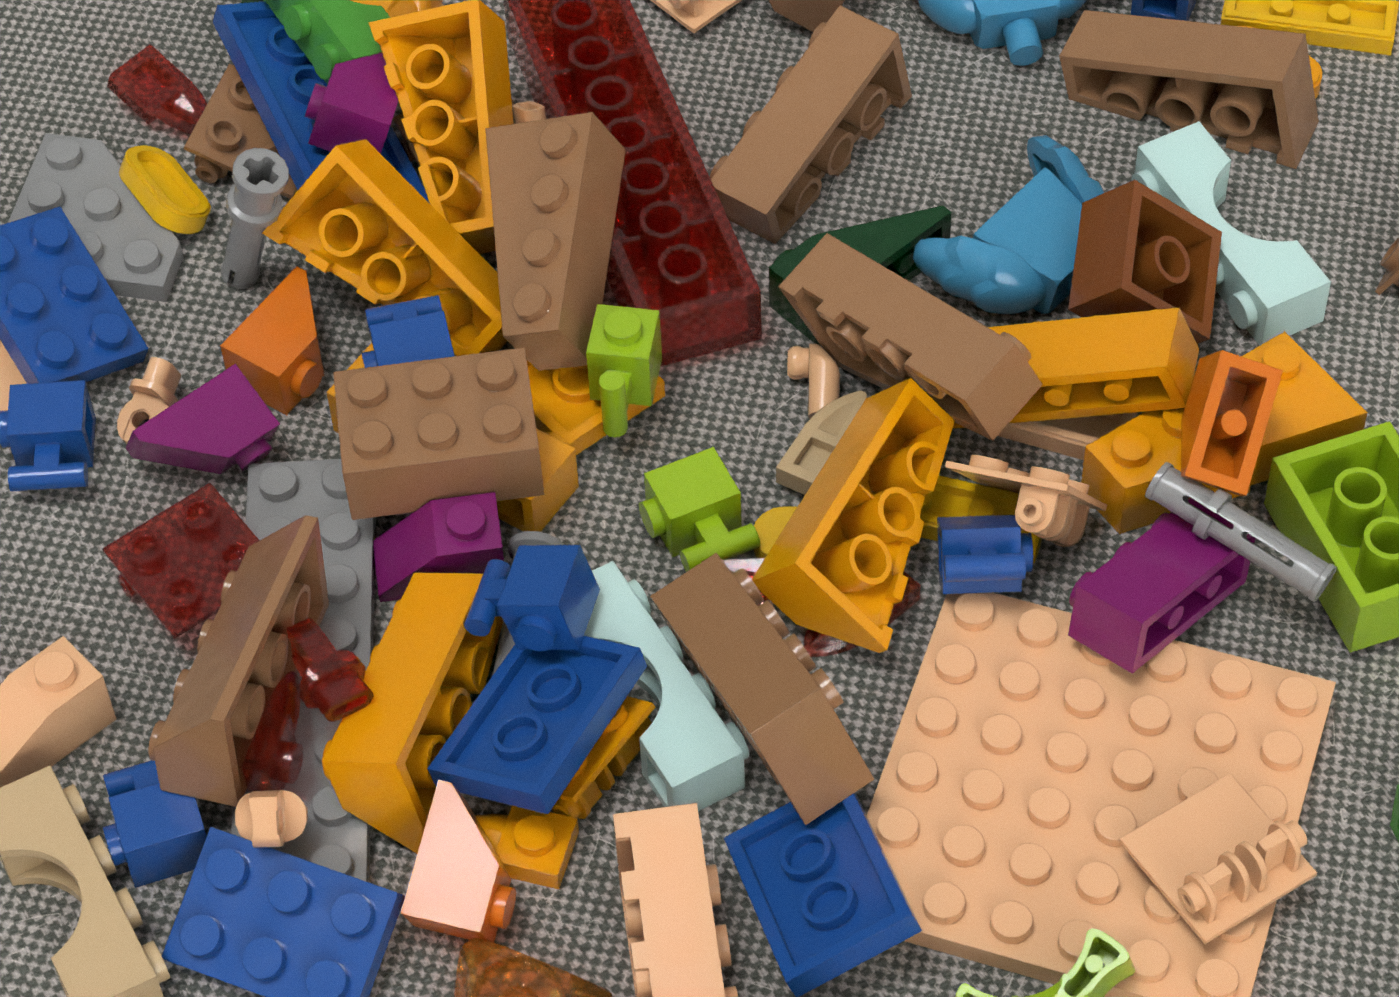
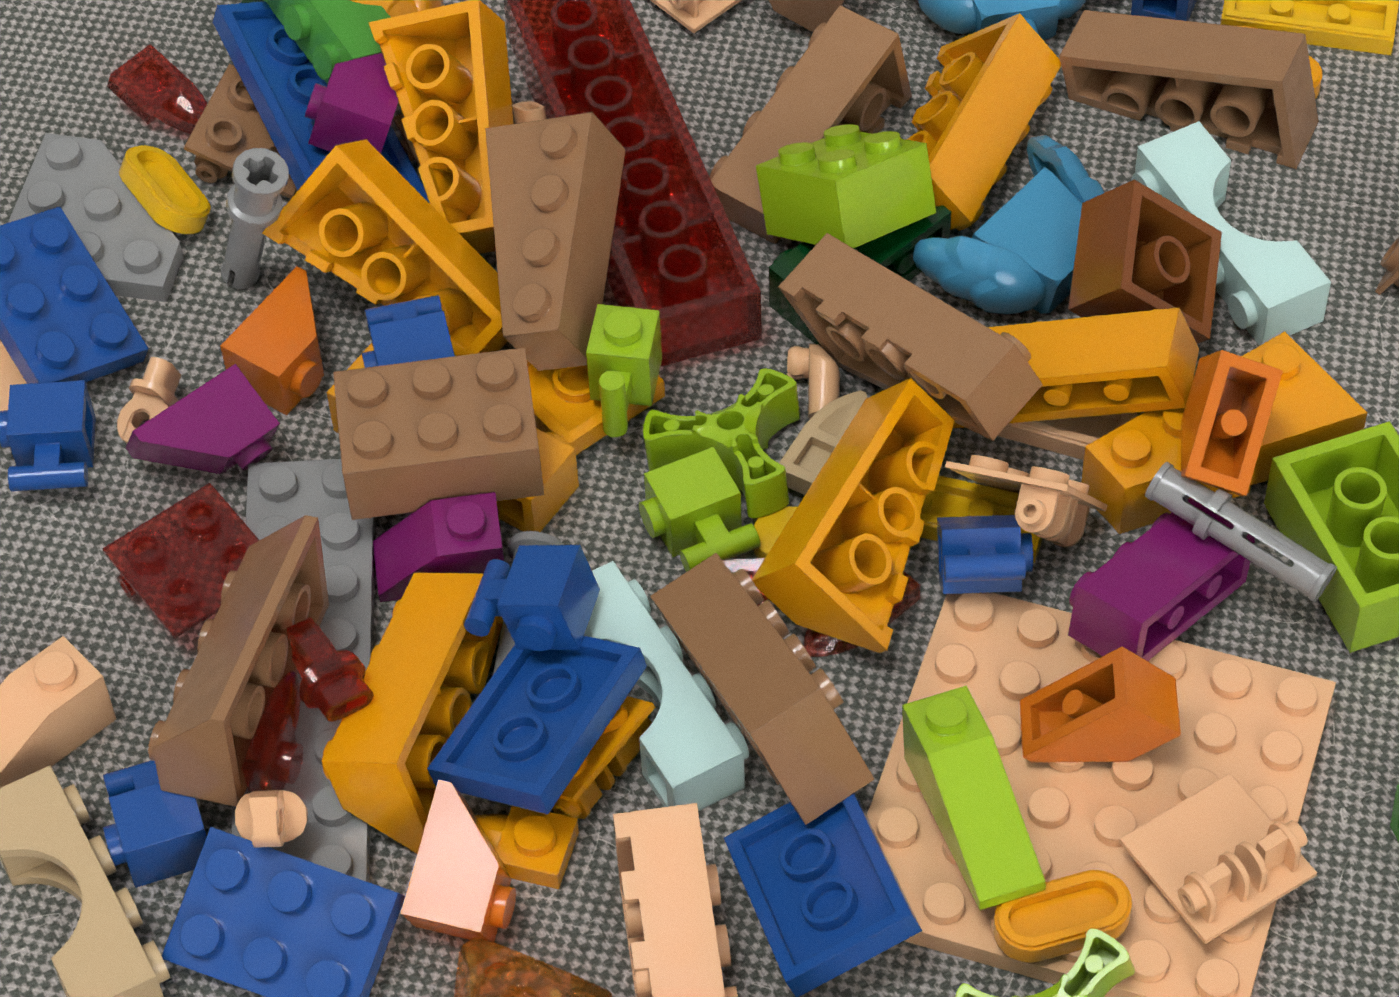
(738, 437): none -> lime piece
(846, 186): none -> lime brick
(970, 796): none -> lime slope
(981, 111): none -> light orange wedge
(1060, 916): none -> light orange tile
(1101, 712): none -> orange slope

